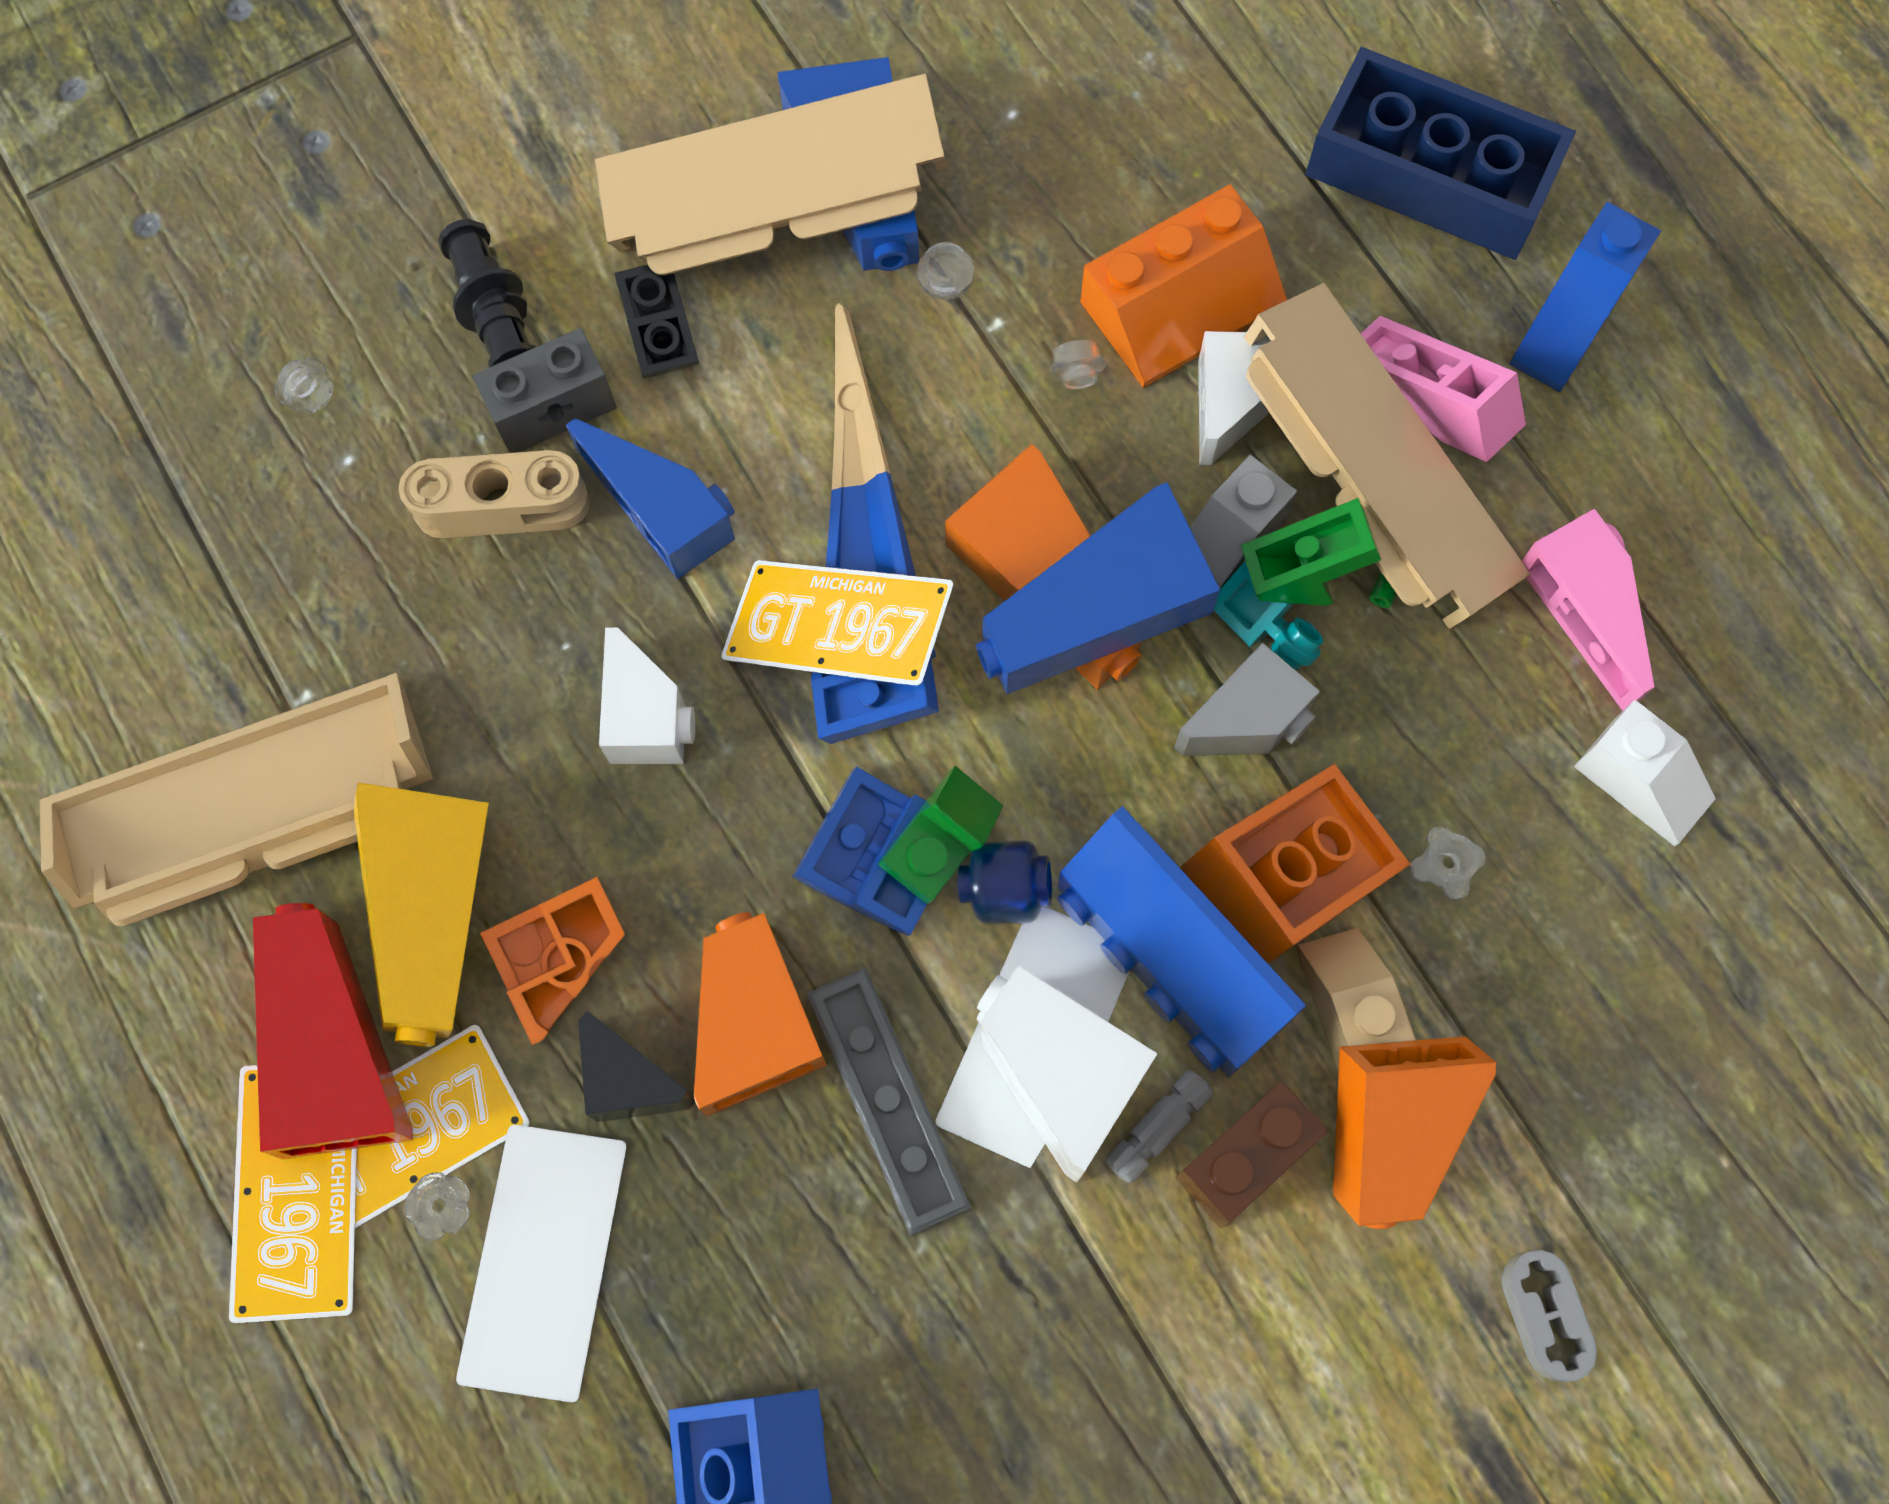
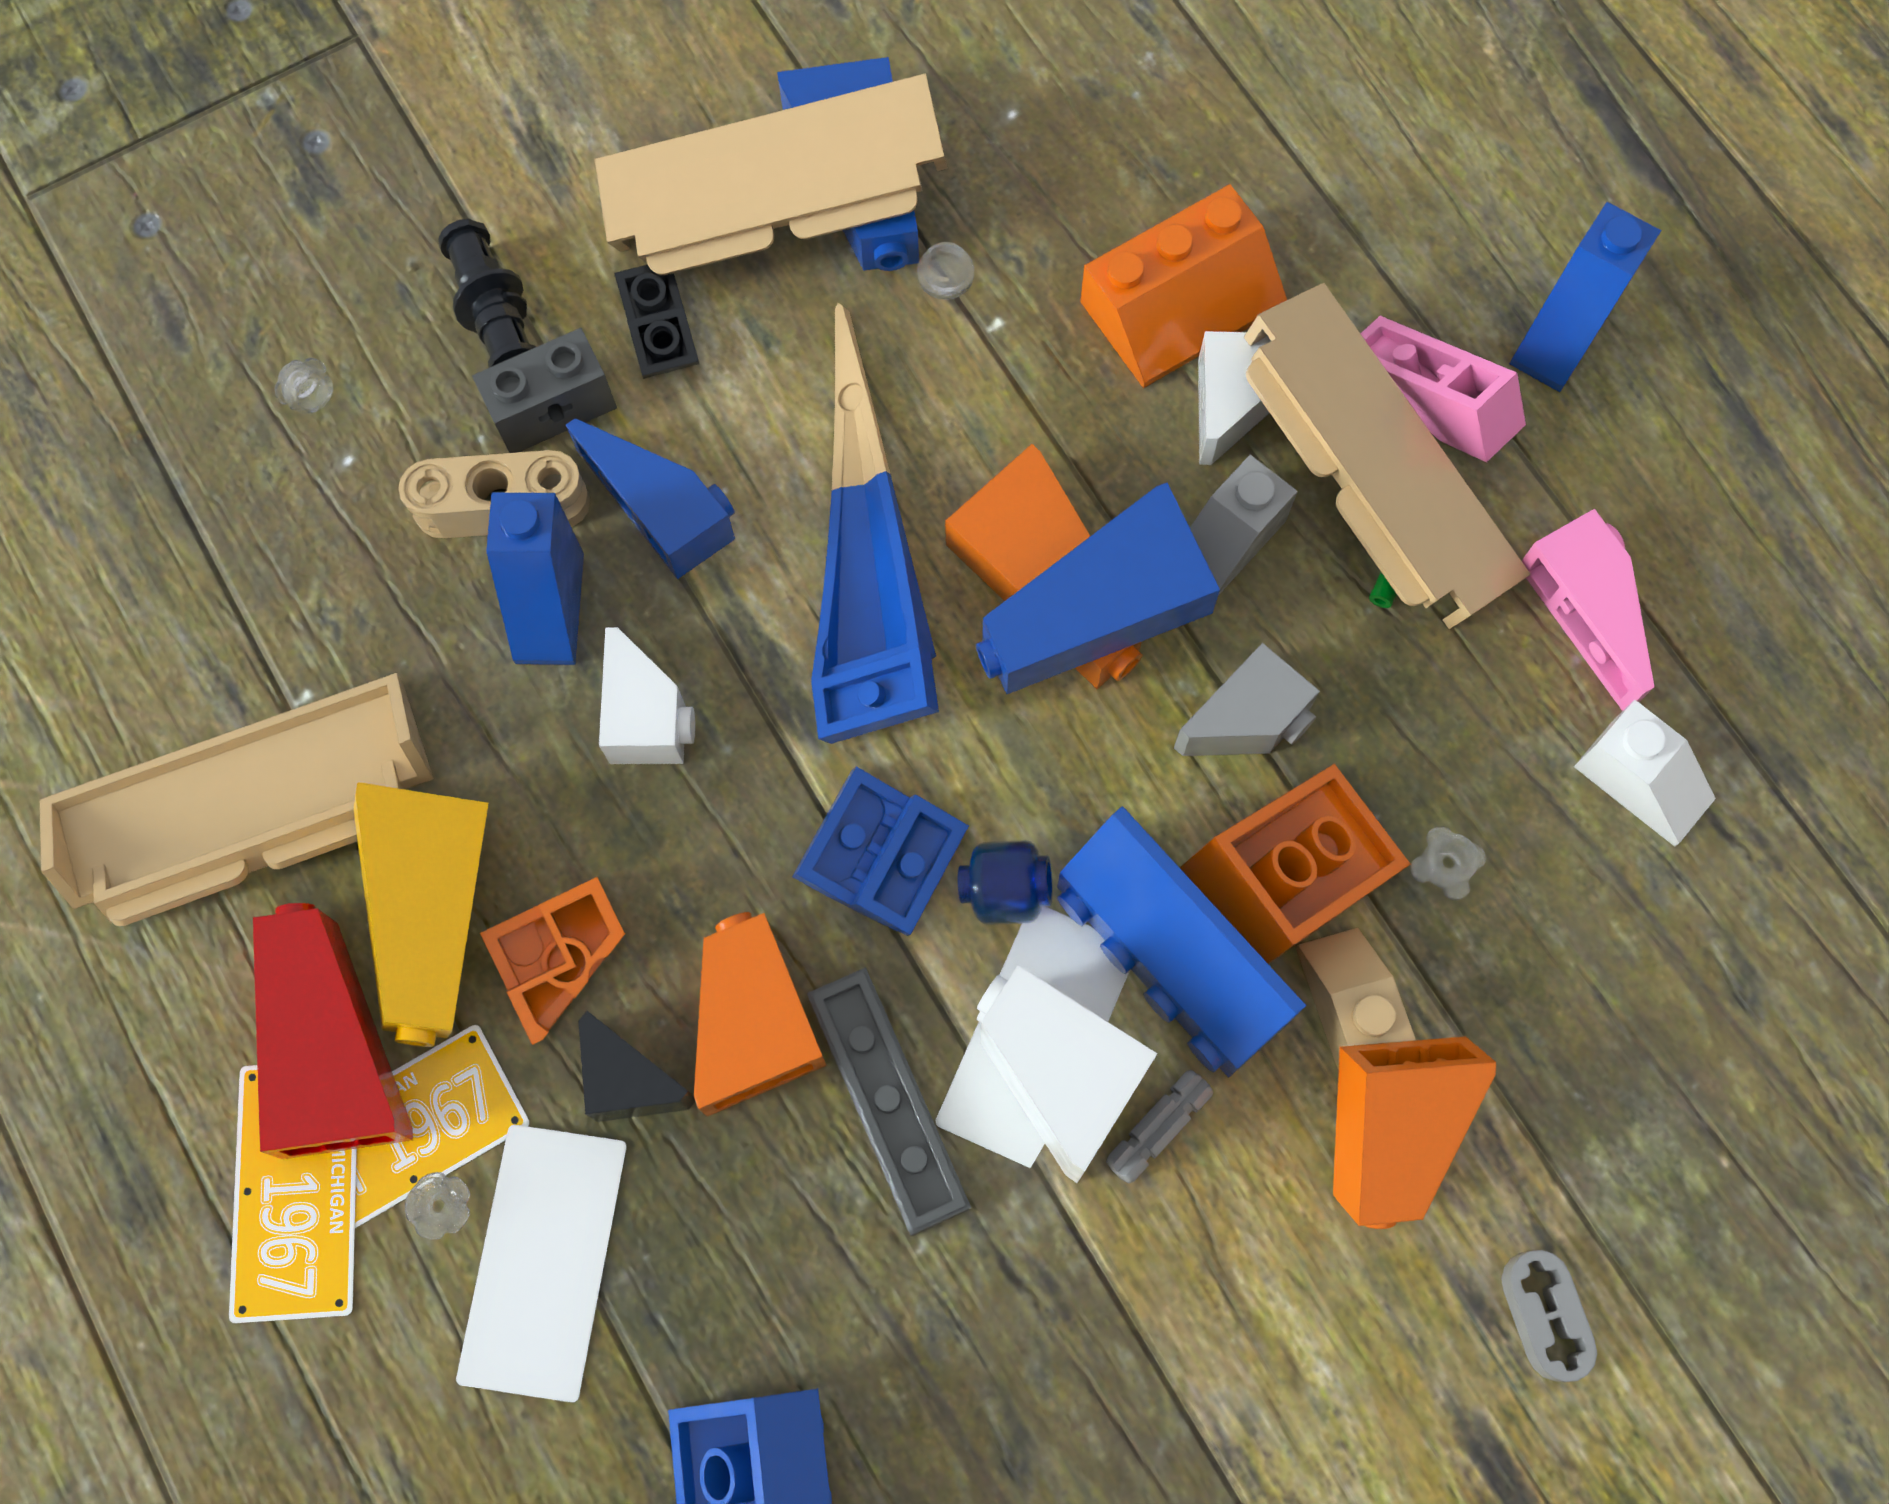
(536, 576): none -> blue slope
(838, 621): yellow sticker -> none
(942, 835): green slope -> none
(1077, 364): clear plate -> none
(1251, 1154): reddish brown brick -> none
(1252, 620): teal plate -> none
(1302, 557): green slope -> none
(1438, 152): dark blue brick -> none

